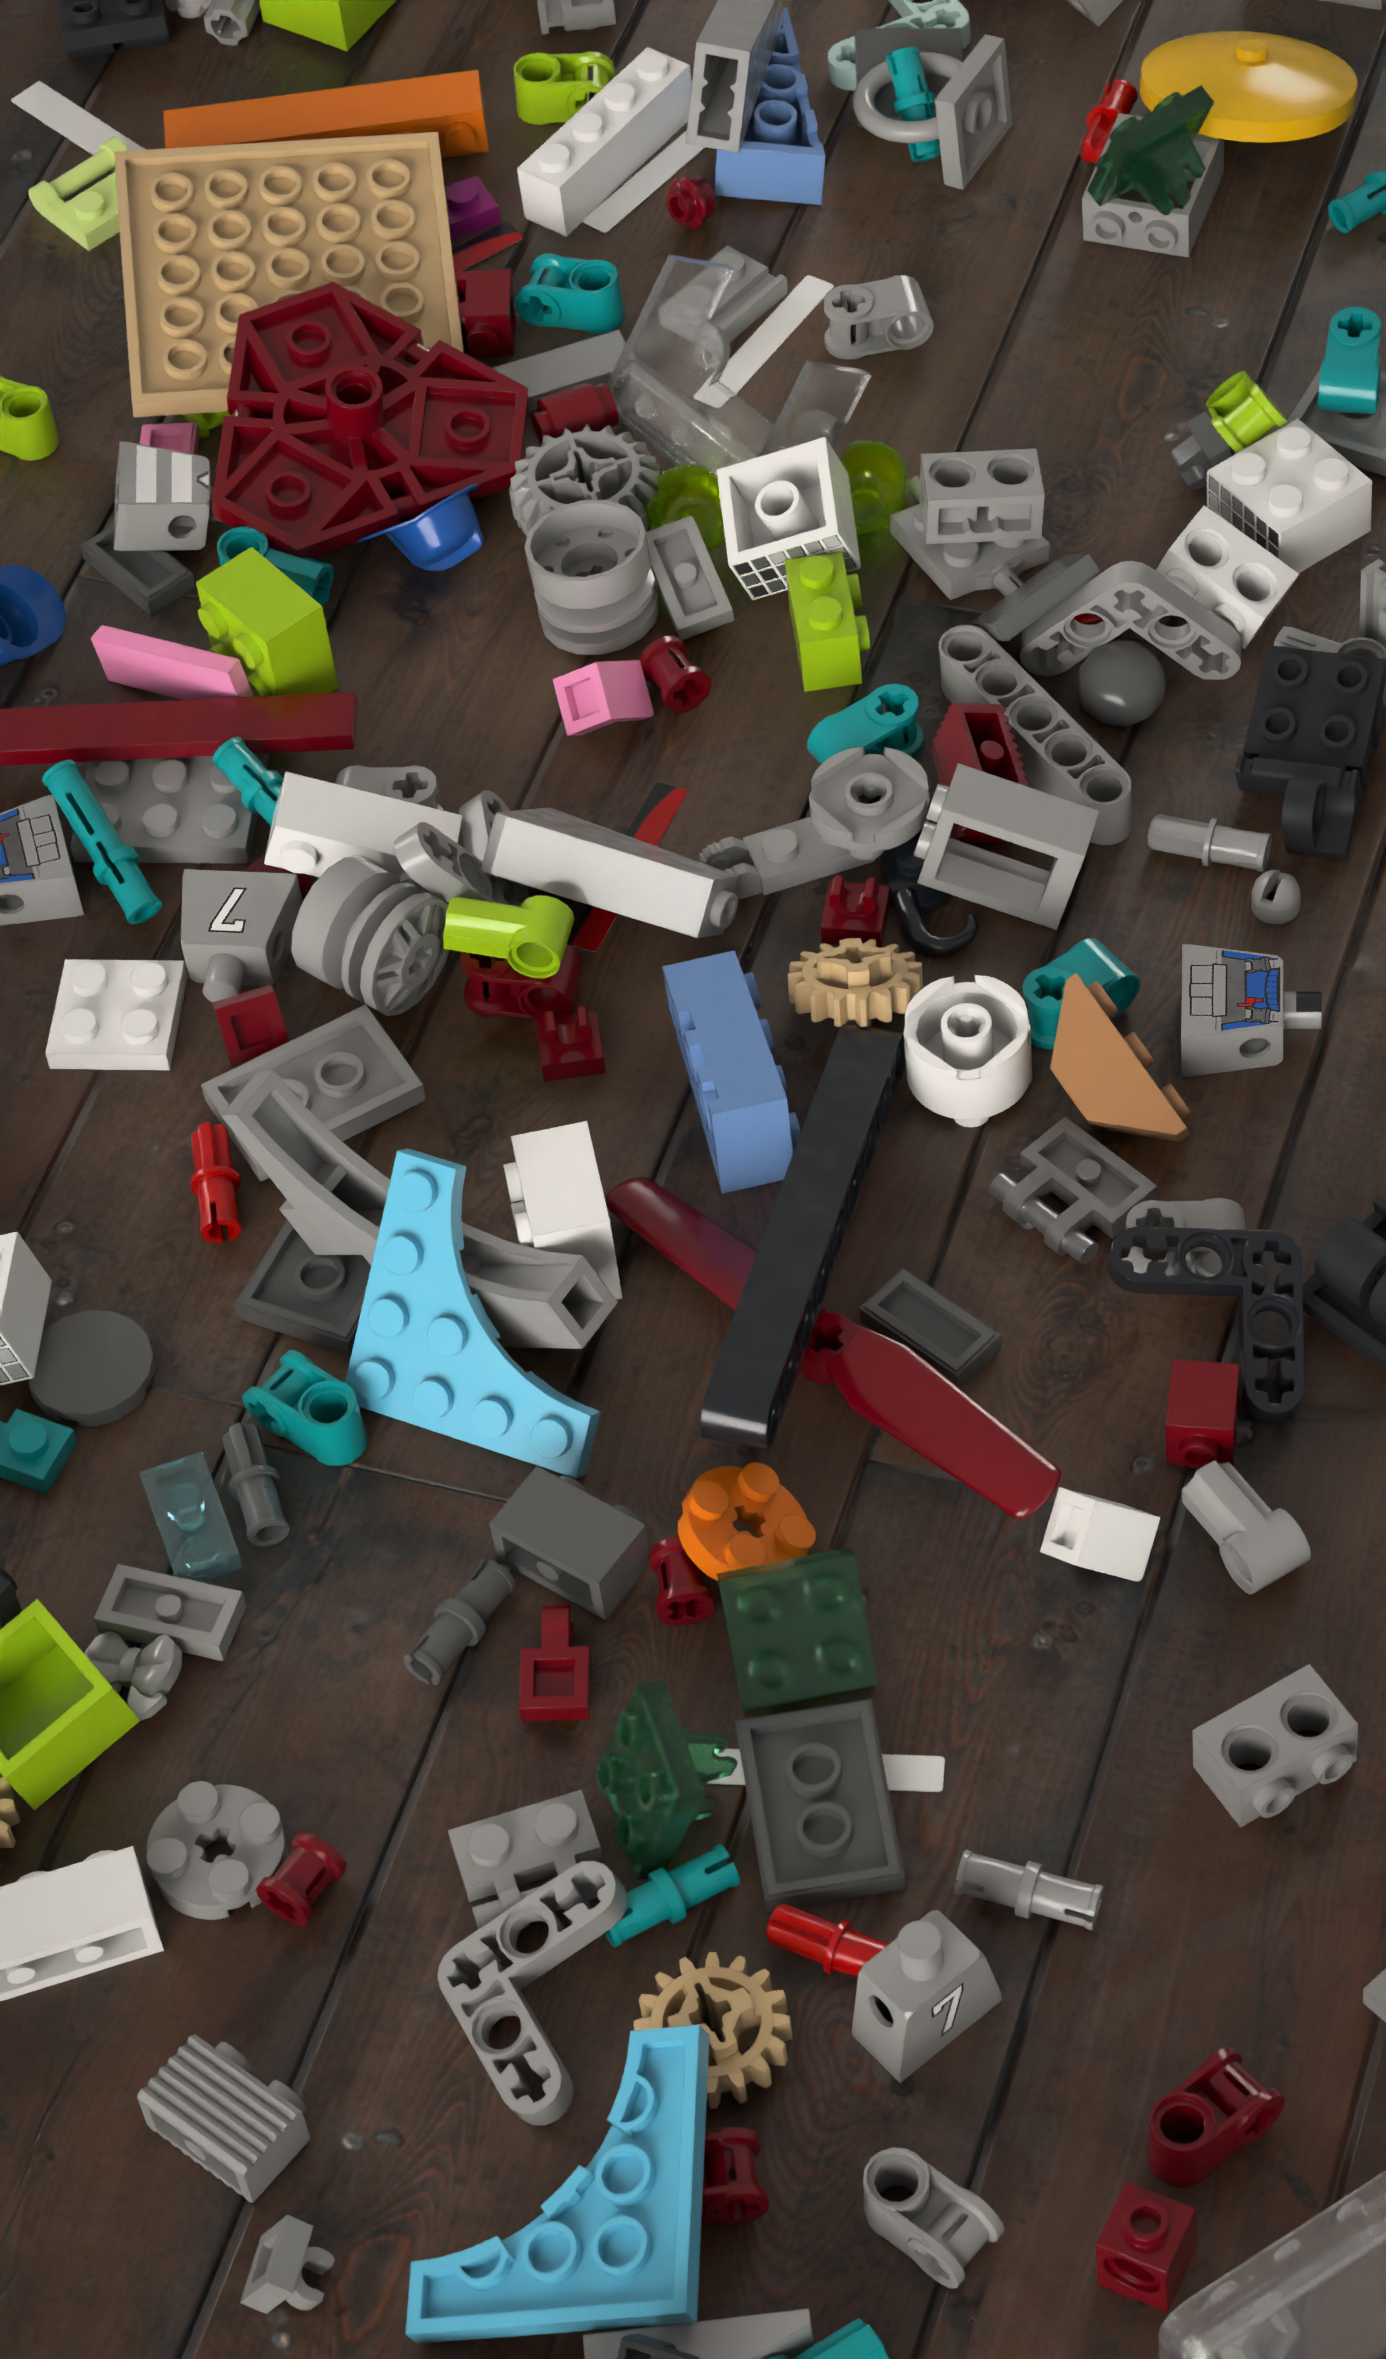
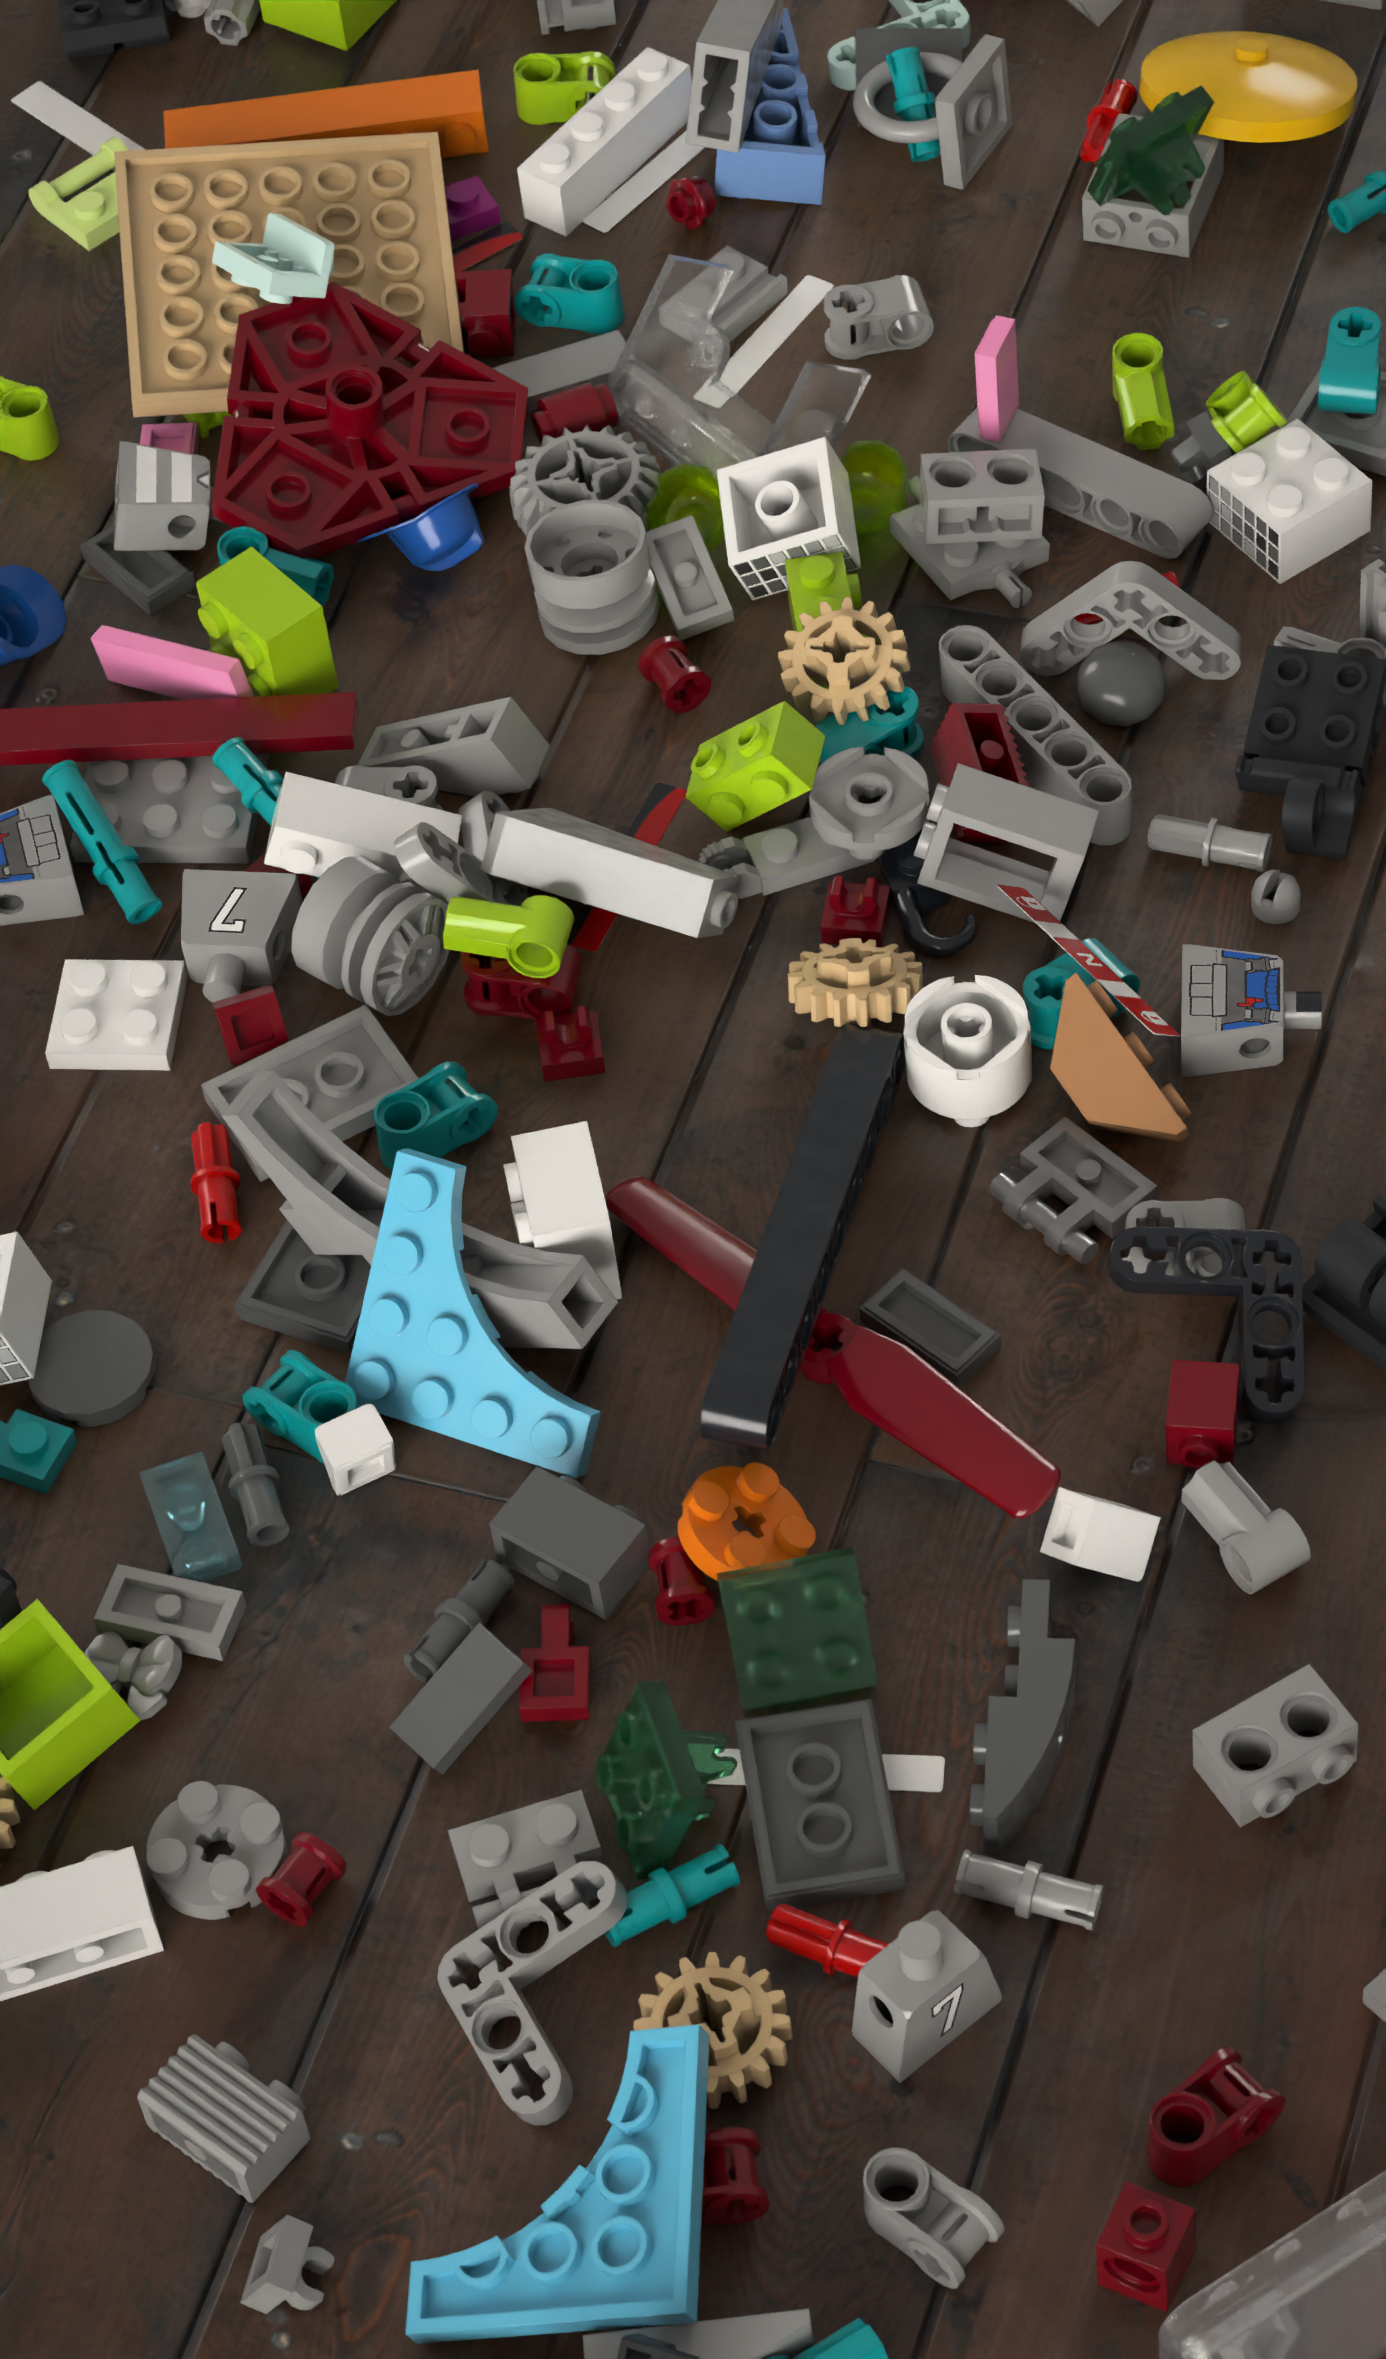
(284, 266): none -> light aqua bracket
(355, 1448): none -> white slope
(432, 1114): none -> teal piece
(460, 1698): none -> dark grey tile
(465, 748): none -> light grey slope
(602, 695): bright pink panel -> none
(732, 1070): medium blue wedge -> none
(755, 766): none -> lime brick
(844, 661): none -> tan gear
(997, 378): none -> bright pink tile
(1025, 1725): none -> dark grey slope
(1037, 596): dark grey tile -> none
(1089, 961): none -> red sticker
(1101, 484): none -> light grey beam
(1141, 391): none -> lime piece
(1227, 573): white brick -> none

